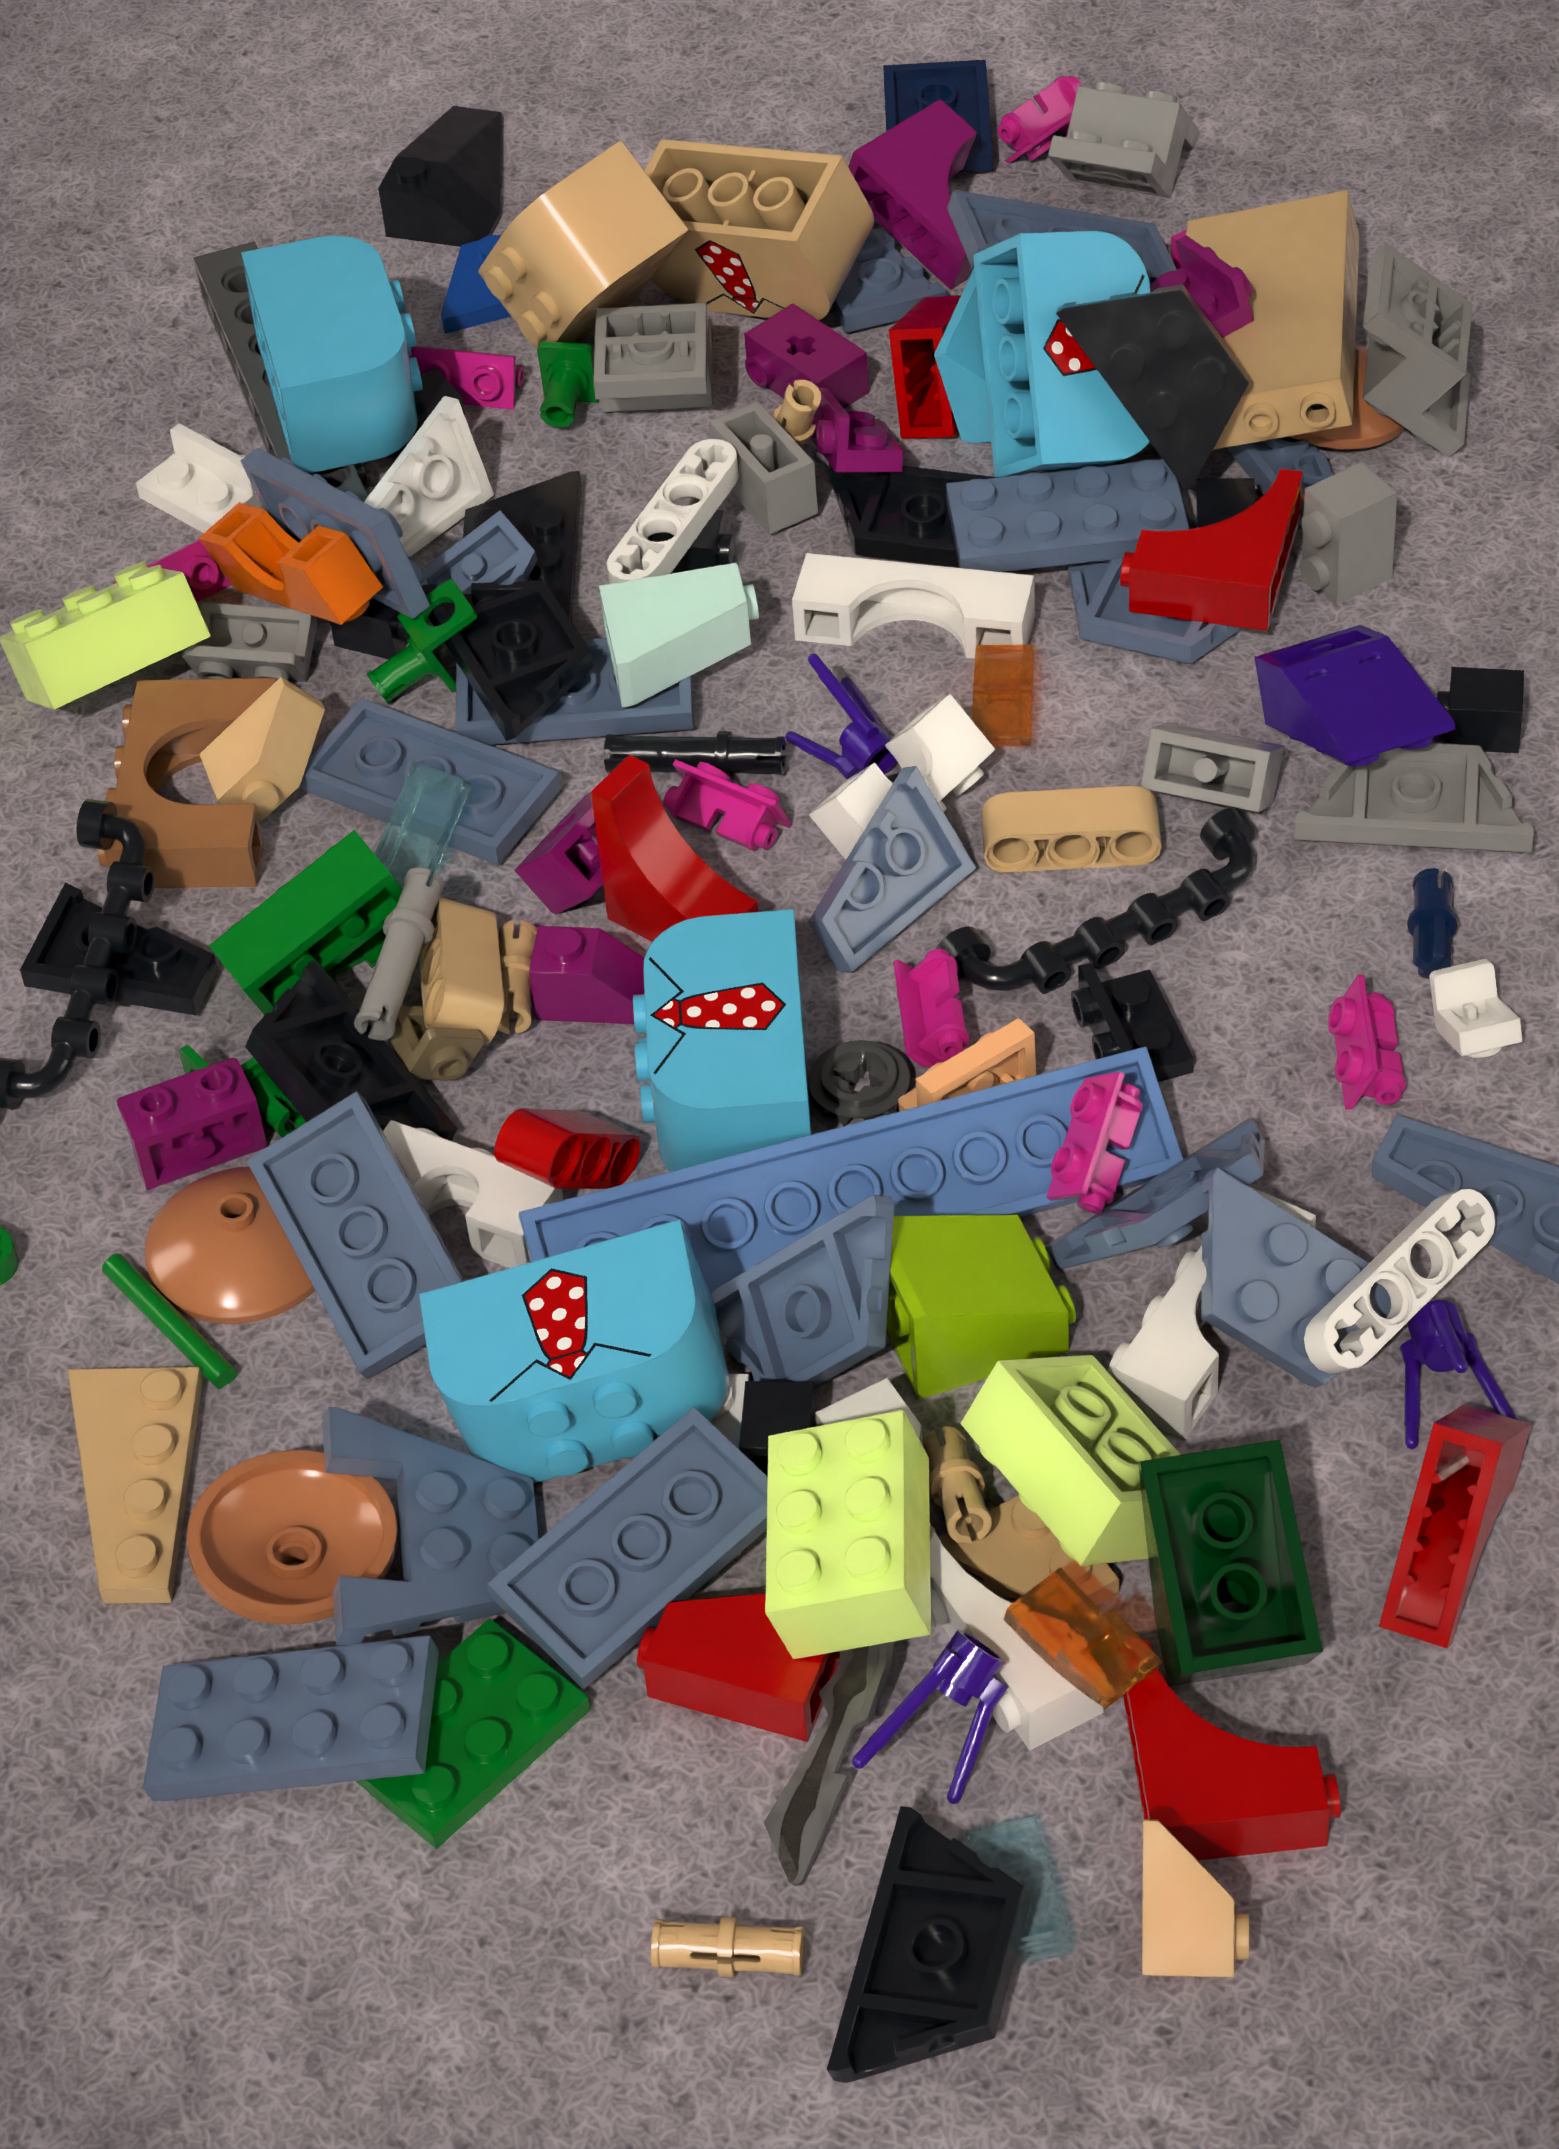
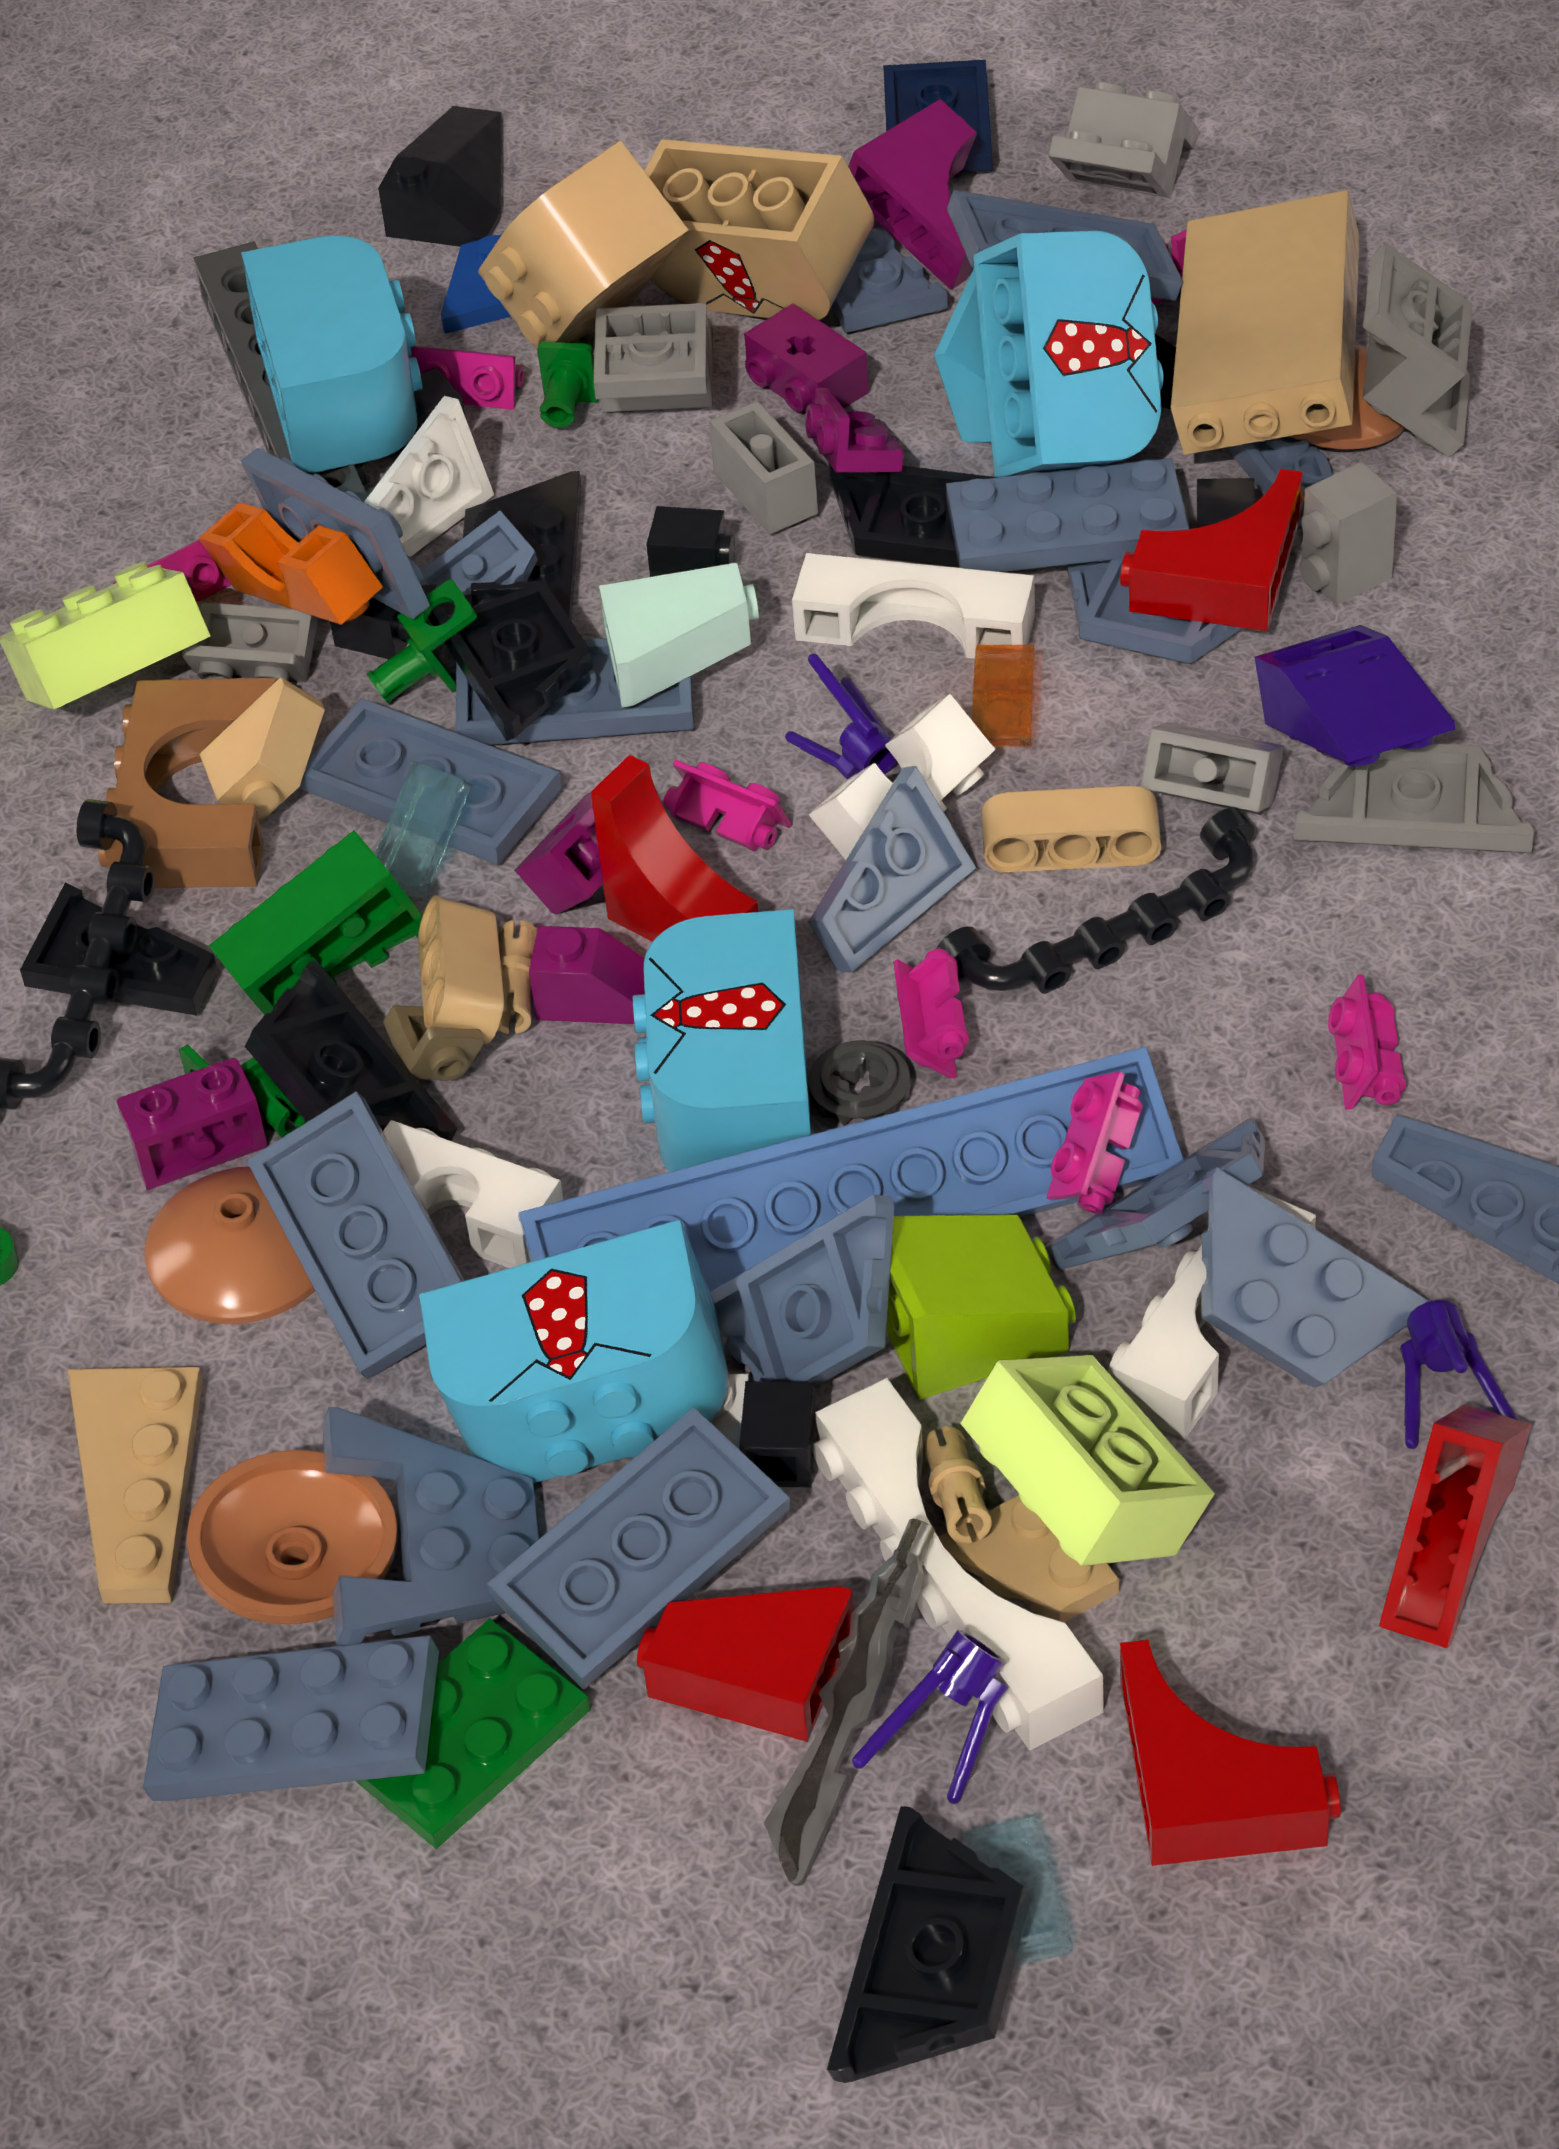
(169, 1320): green bar -> none
(197, 481): white bracket -> none
(406, 932): light grey pin -> none
(567, 1148): red beam -> none
(683, 522): white beam -> none
(723, 752): black pin -> none
(727, 1947): tan pin -> none
(798, 410): tan pin -> none
(848, 1535): yellowish green brick -> none
(918, 383): red slope -> none
(990, 1062): light nougat bracket -> none
(1029, 129): dark pink hinge -> none
(1080, 1642): clear orange slope -> none
(1129, 1016): black bracket -> none
(1164, 369): black wing -> none
(1186, 1913): tan slope -> none
(1213, 284): magenta bracket -> none
(1226, 1564): dark green slope -> none
(1396, 1274): white beam -> none
(1432, 921): dark blue axle -> none
(1470, 1011): white bracket -> none
(1485, 708): black brick -> none

